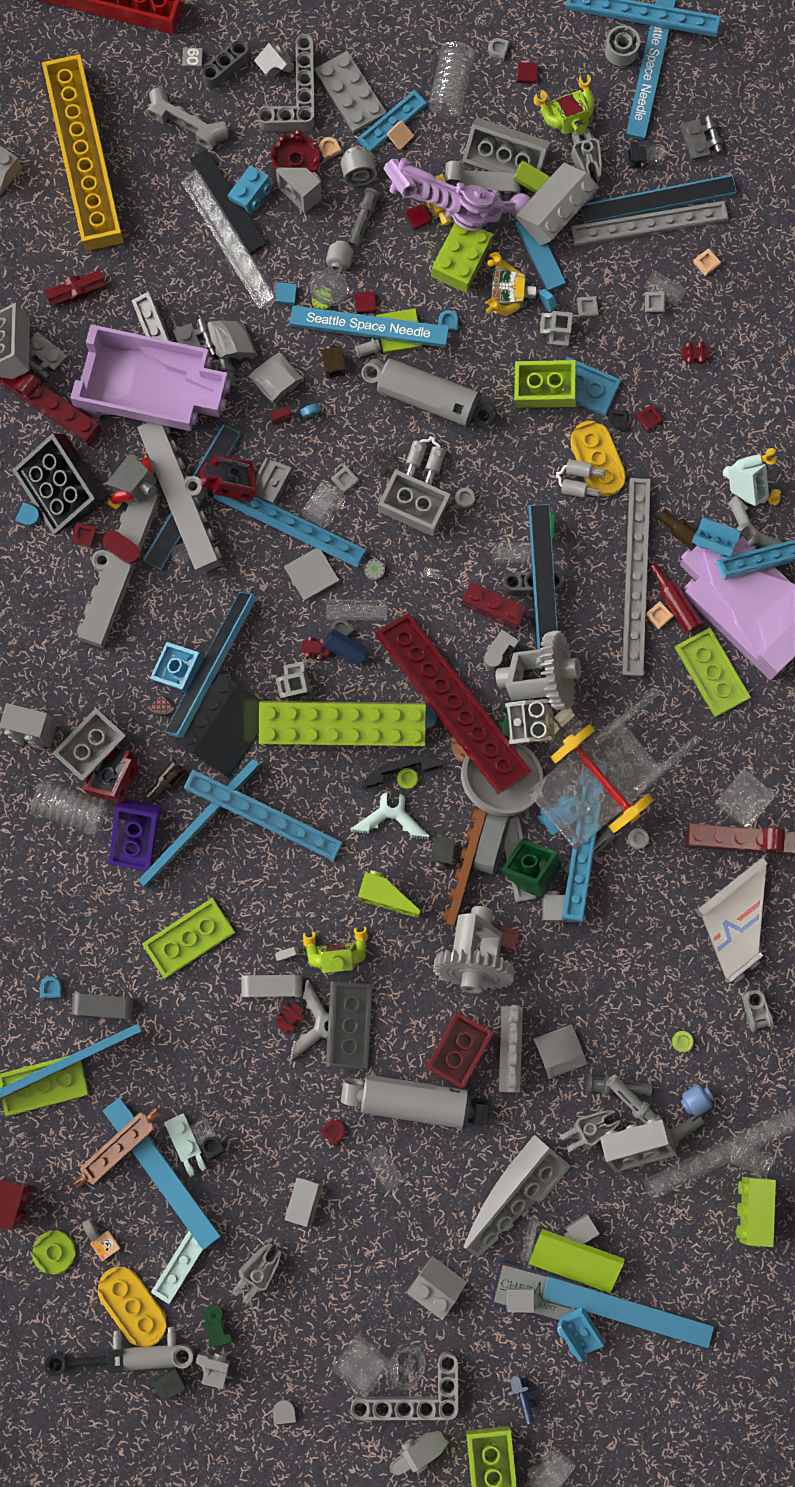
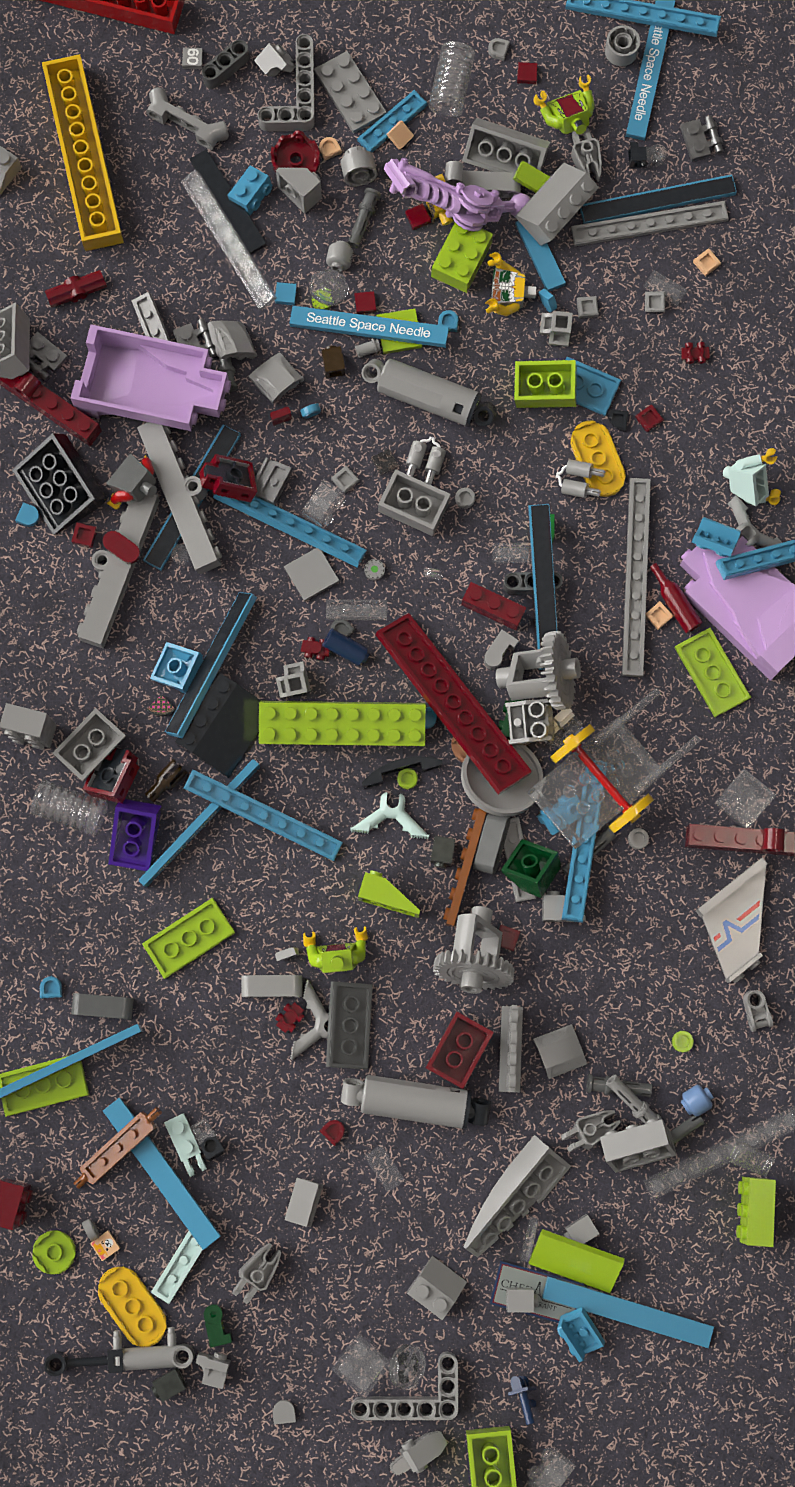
(679, 528): dark brown arm -> none

